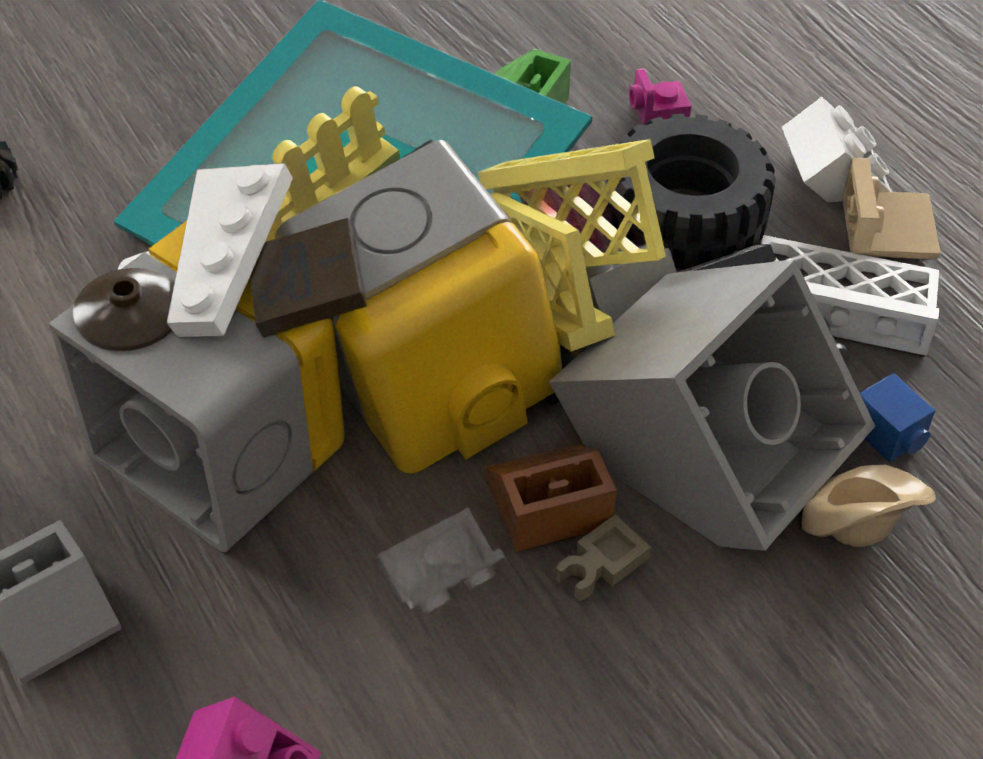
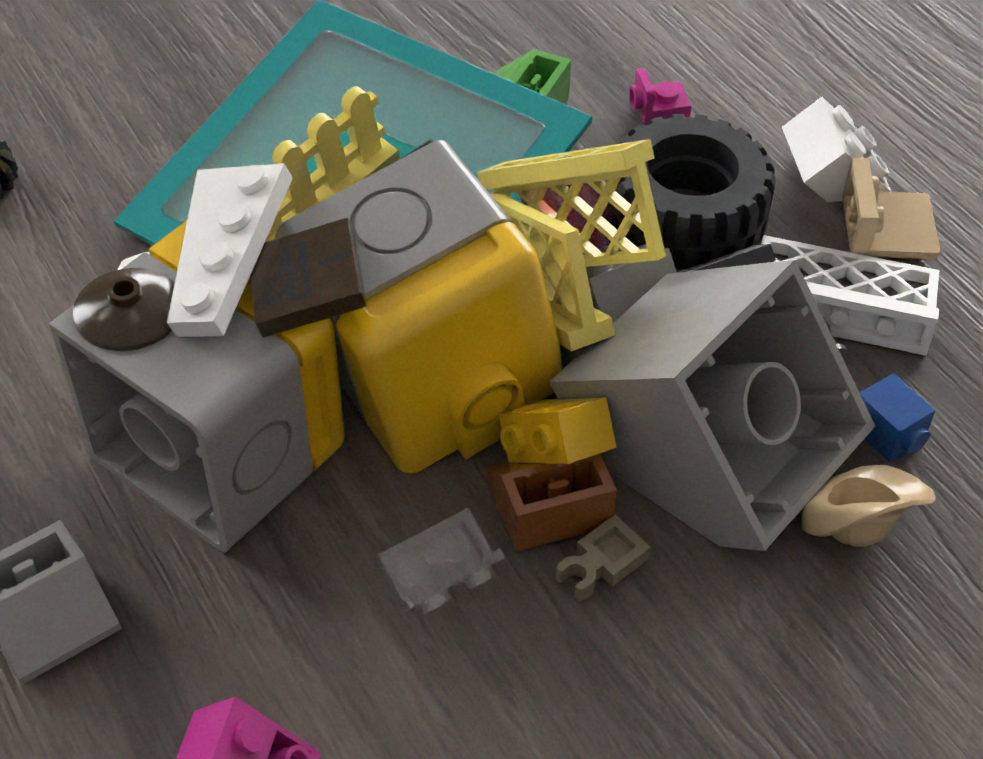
(557, 430): none -> yellow brick

